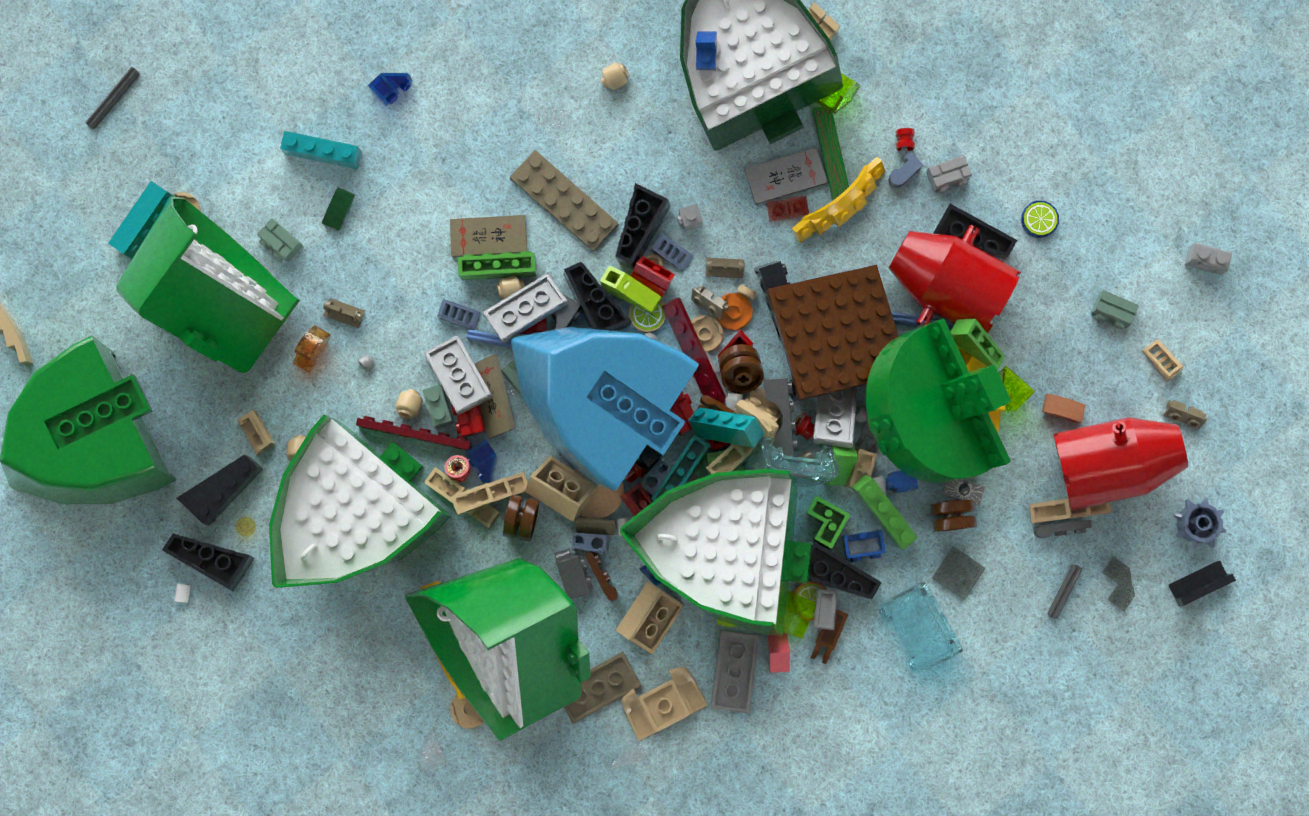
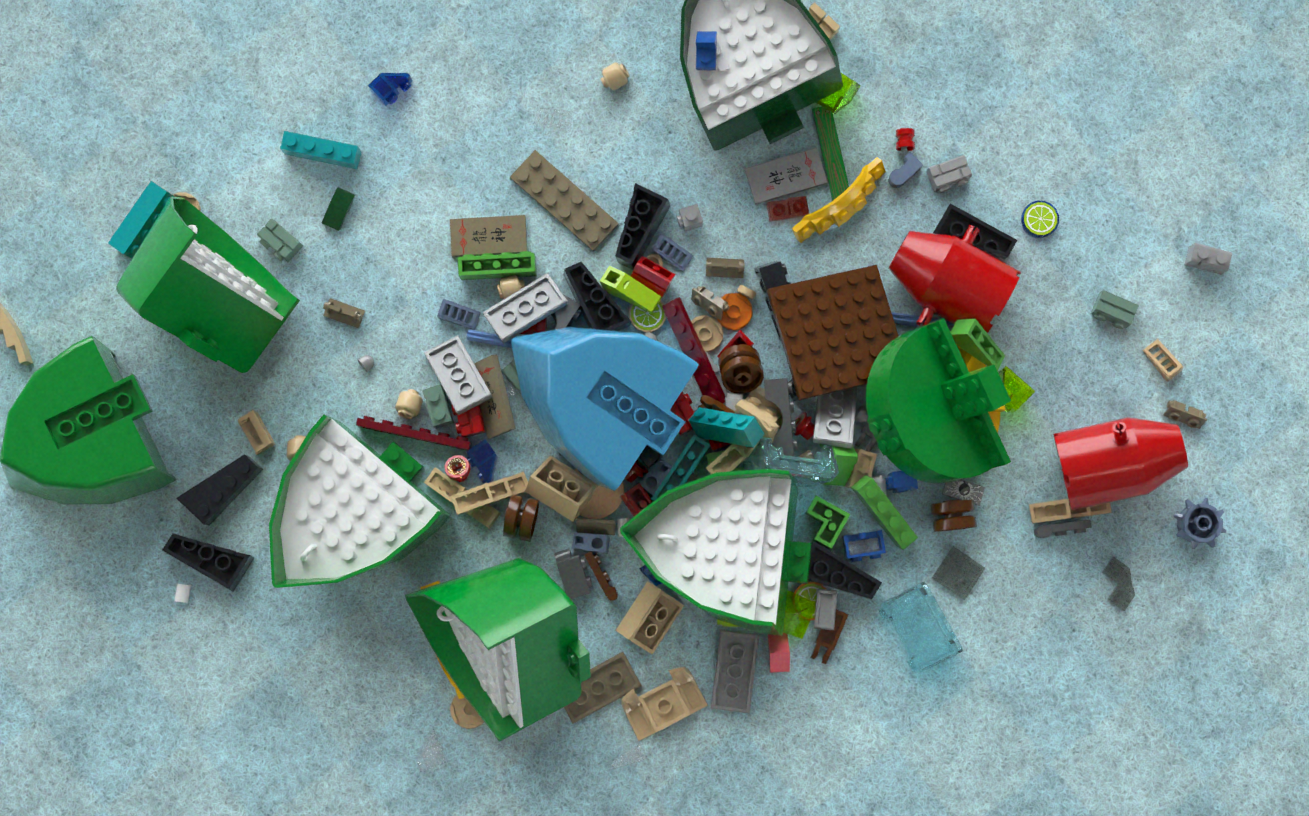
(112, 98): dark grey axle -> none
(245, 526): clear yellow tile -> none
(309, 348): clear orange brick -> none
(1063, 407): nougat slope -> none
(1064, 591): dark grey axle -> none
(1200, 583): black panel -> none

